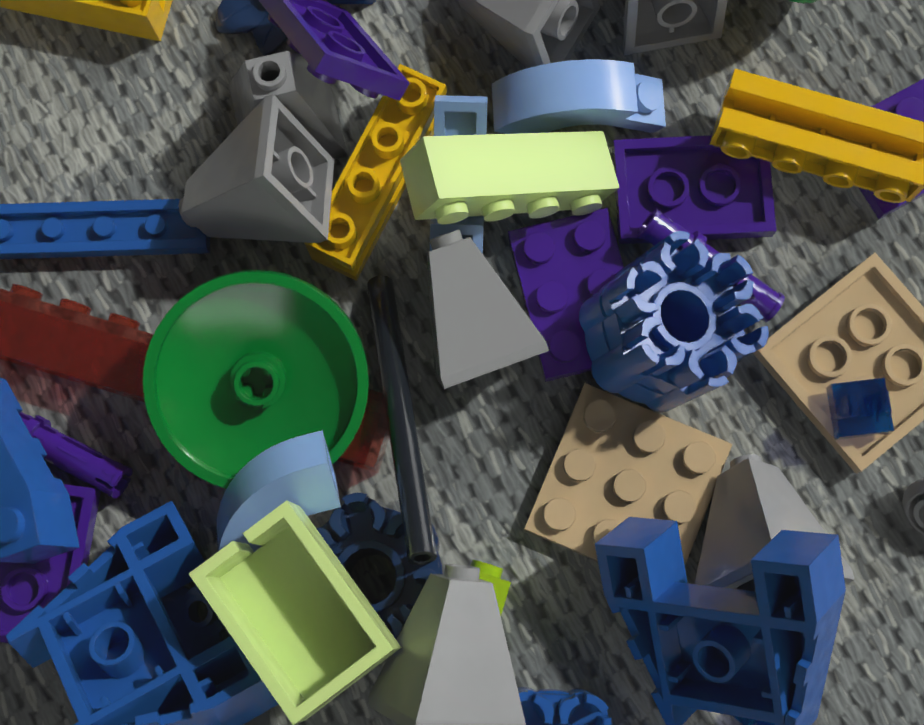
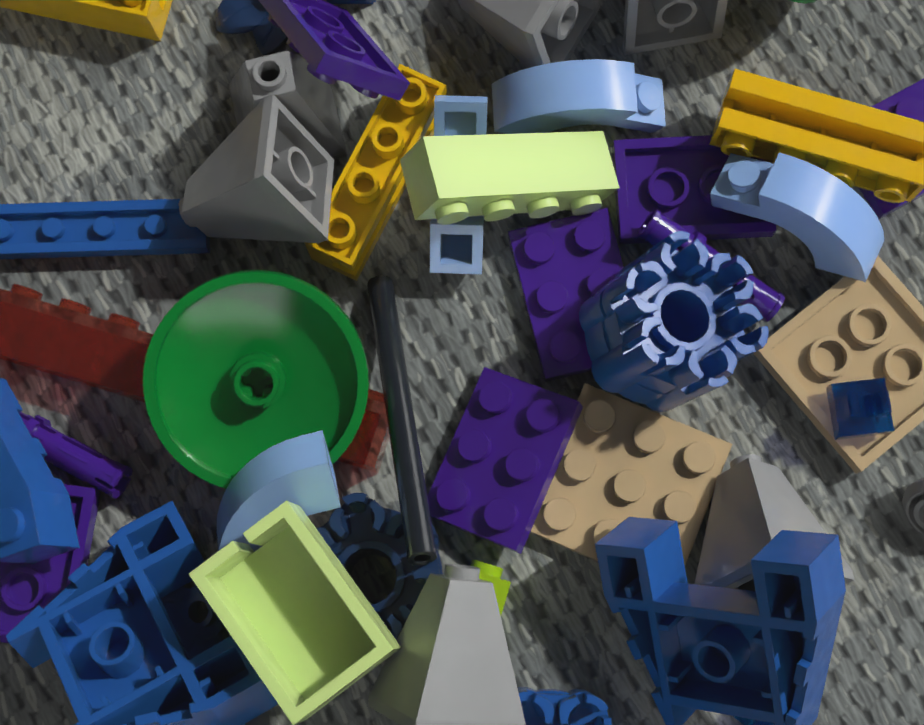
(473, 314): light grey slope -> none
(503, 459): none -> dark purple plate
(809, 204): none -> light blue arch

